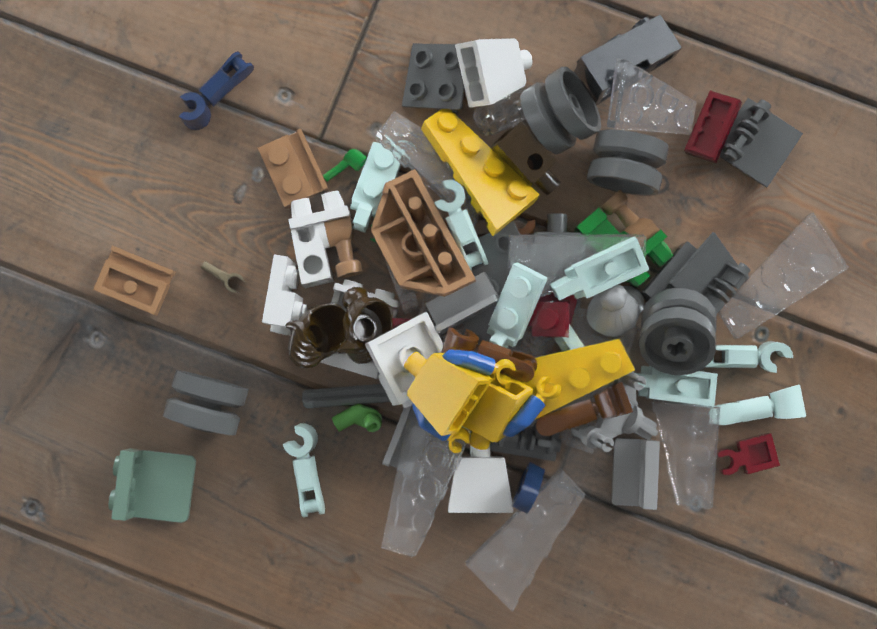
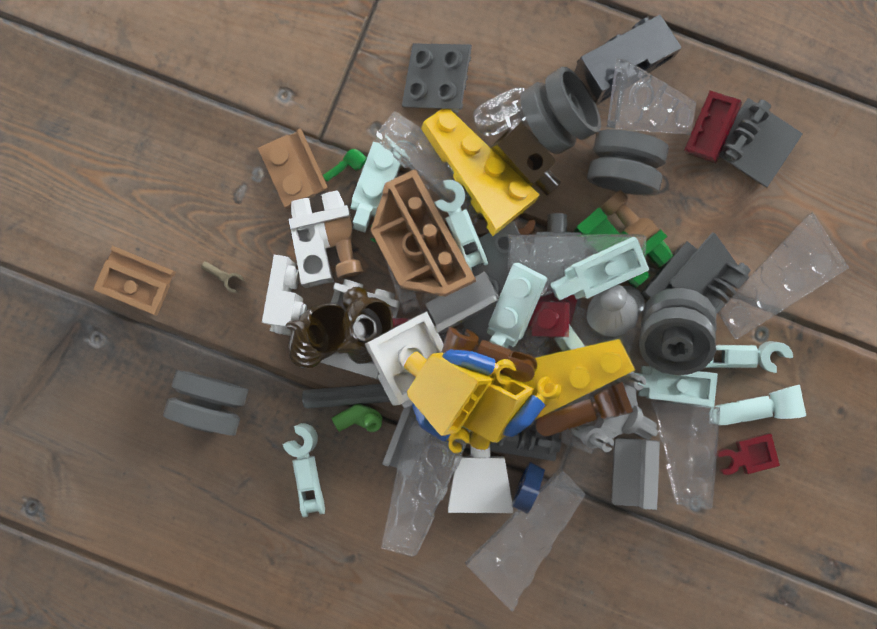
(152, 485): sand green bracket -> none
(214, 91): dark blue piece -> none
(492, 69): white torso -> none

